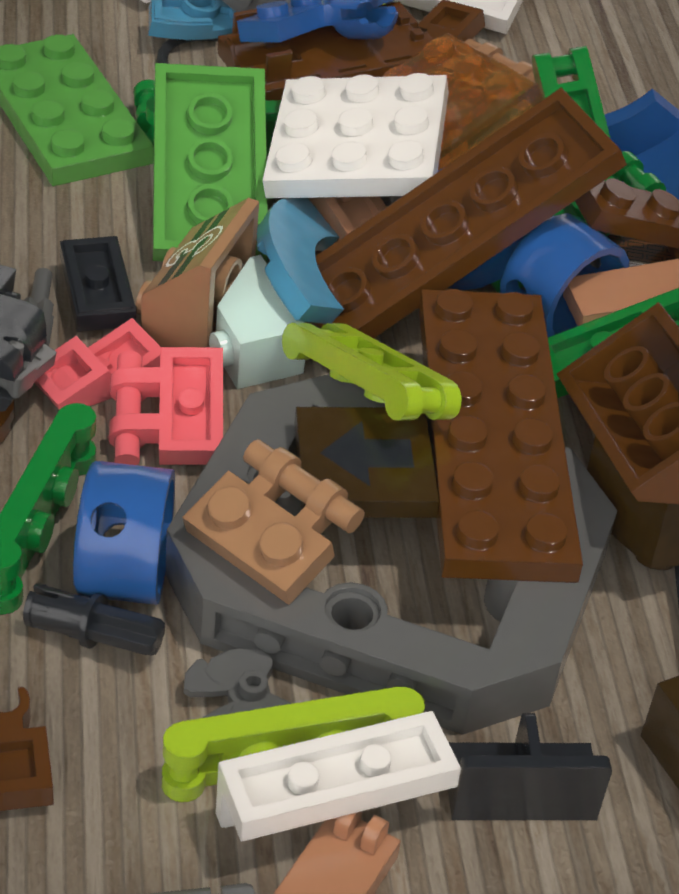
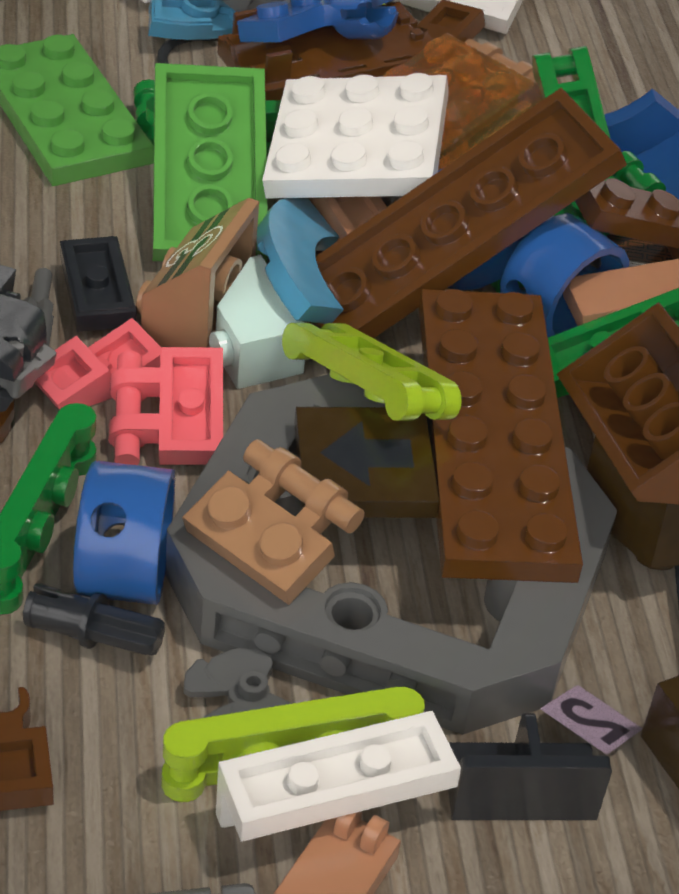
(591, 719): none -> clear purple sticker

